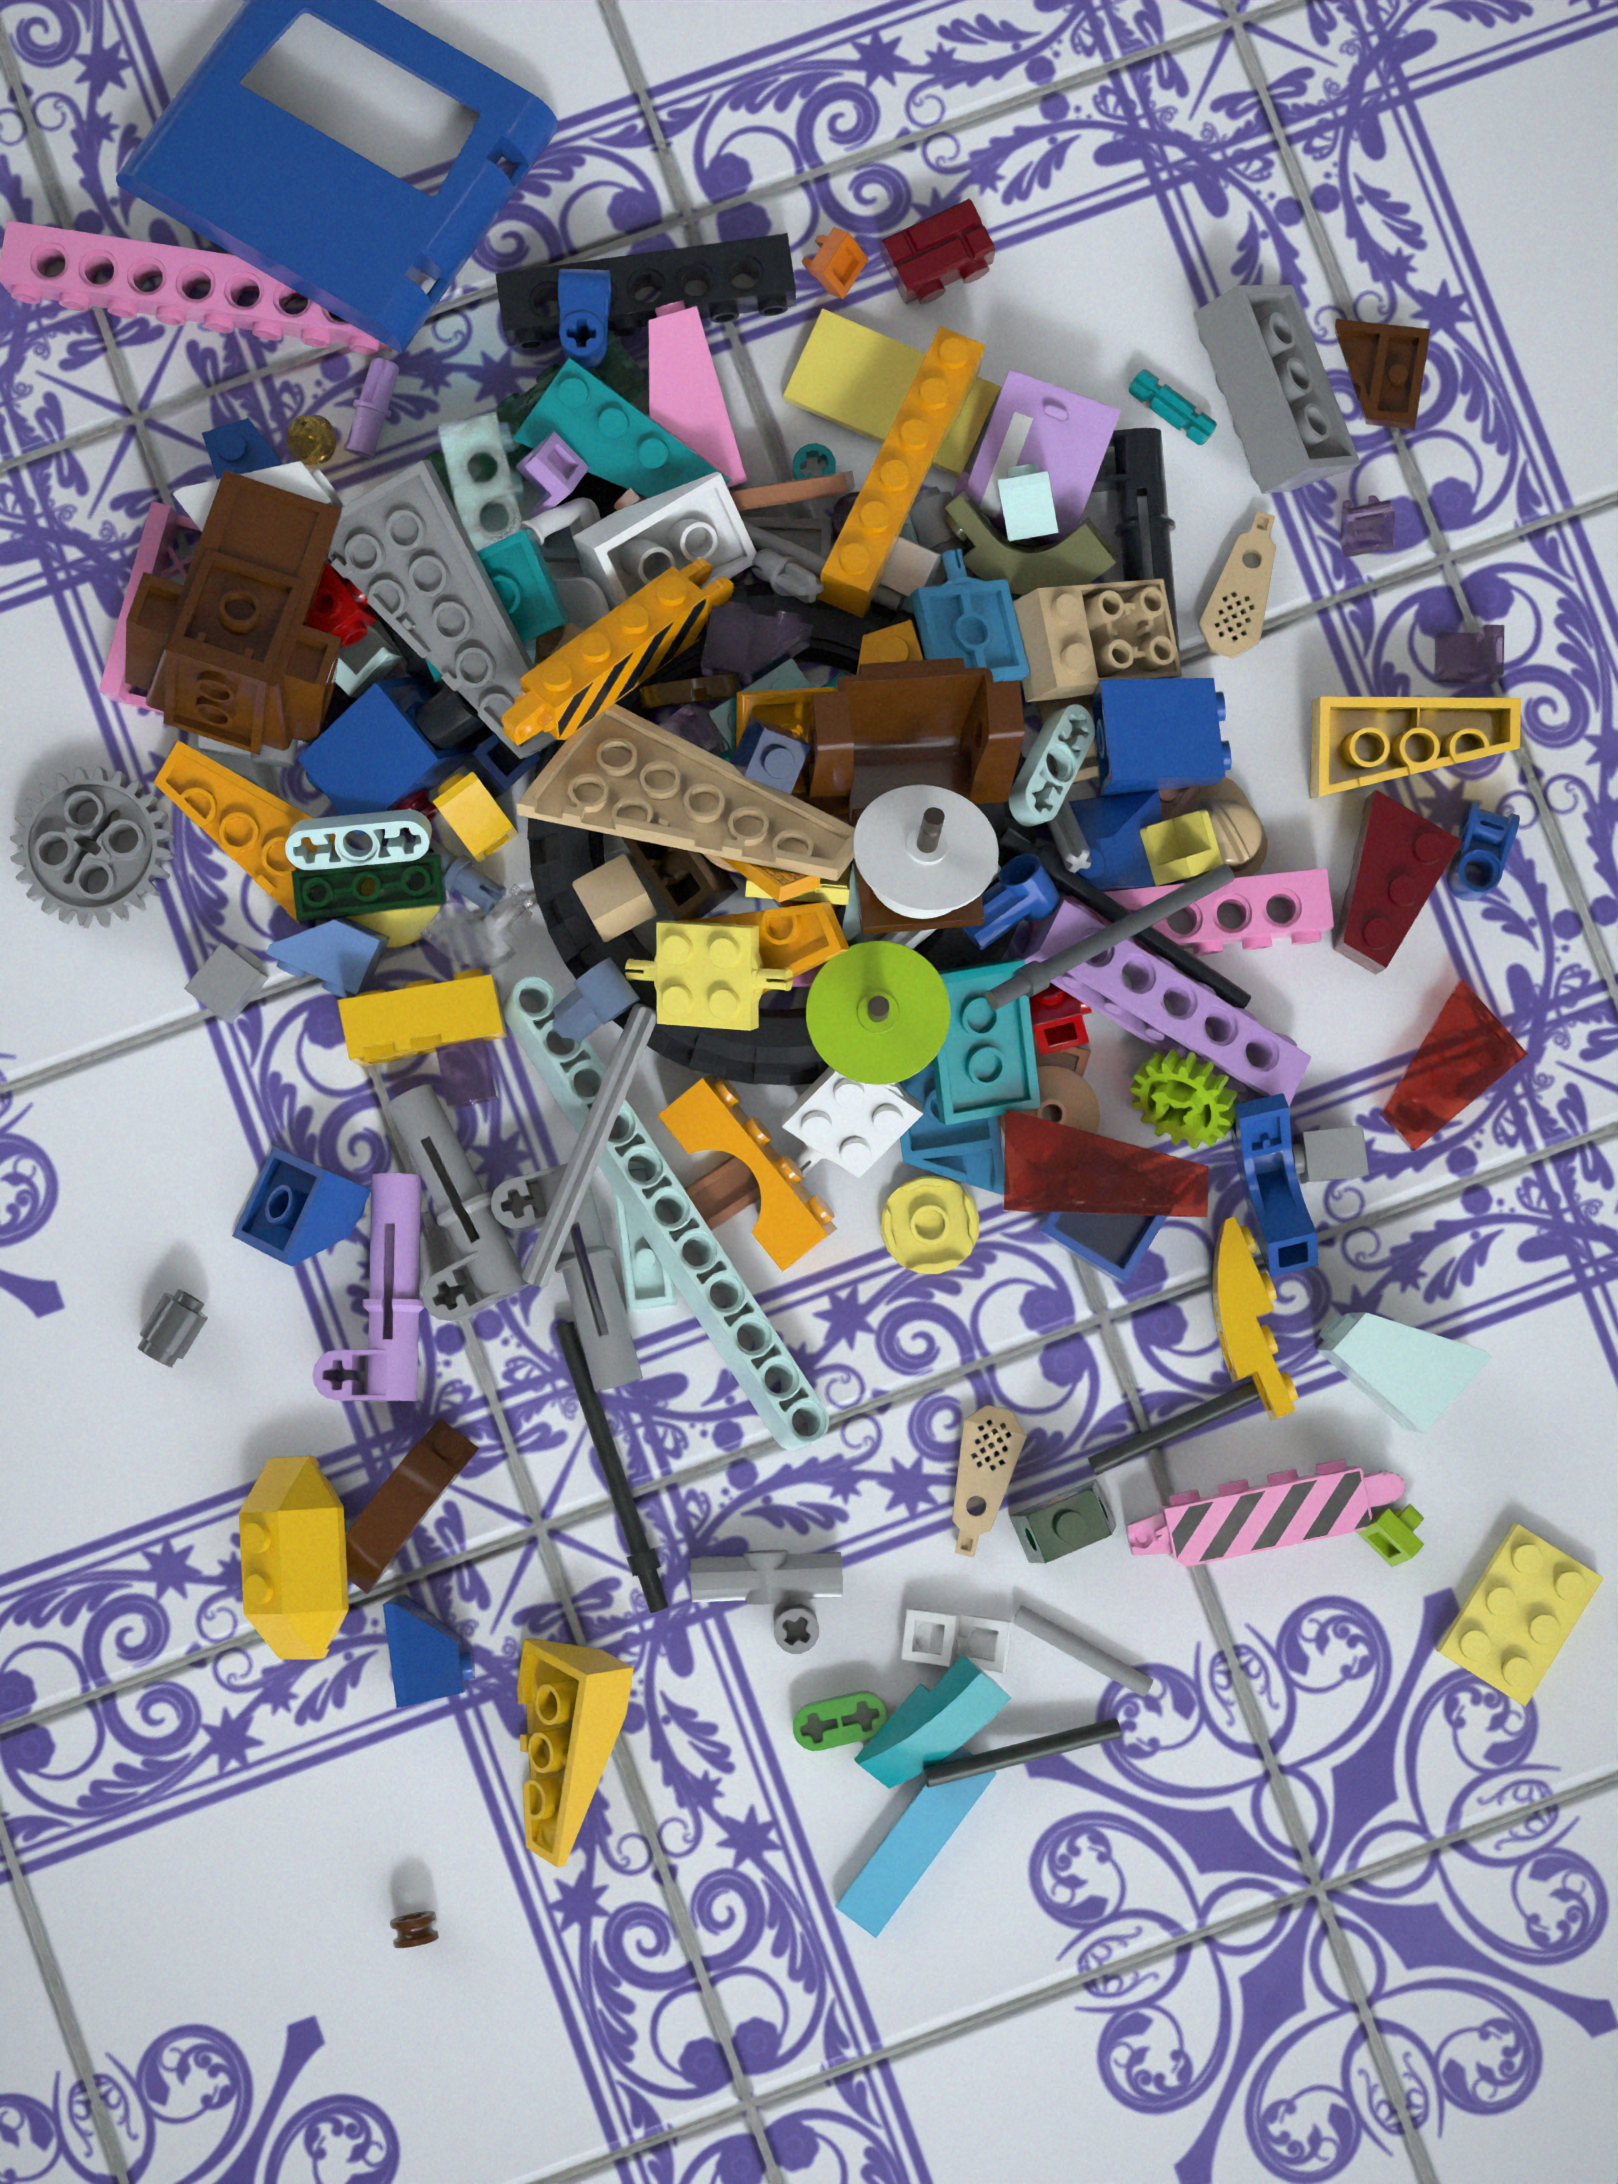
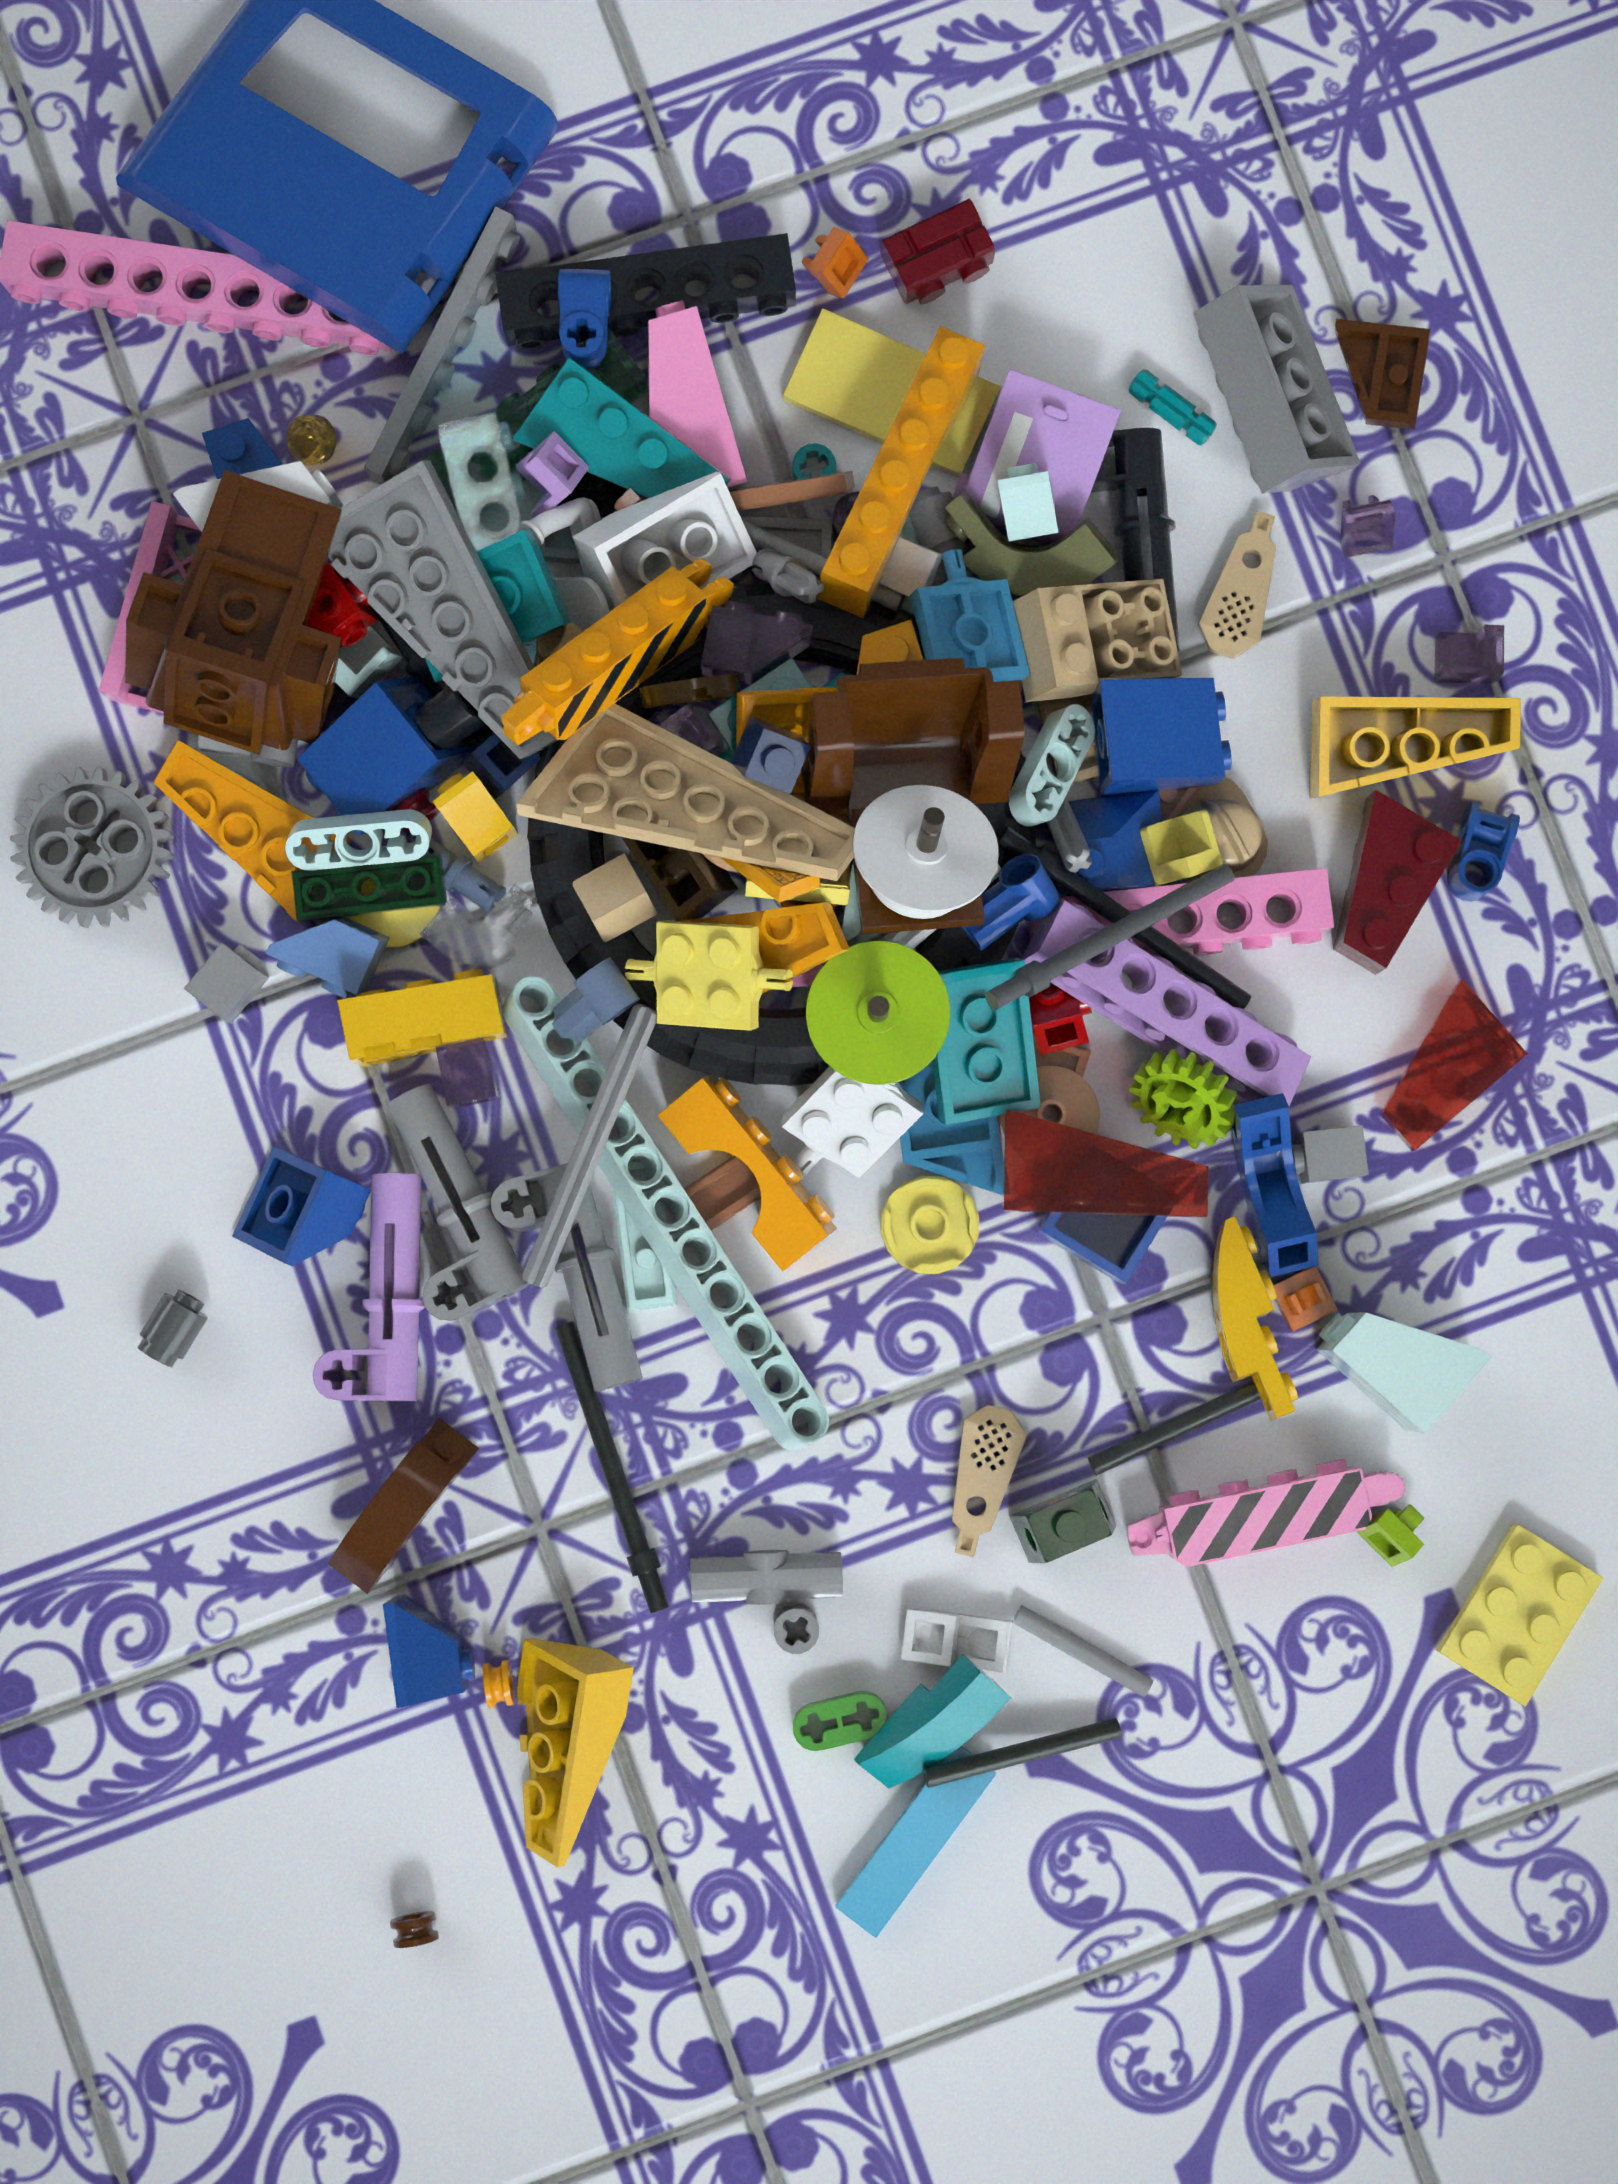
(294, 1558): yellow wedge -> none
(372, 408): lavender axle -> none
(451, 331): none -> light grey plate
(498, 1684): none -> light orange bush
(1303, 1298): none -> orange tile

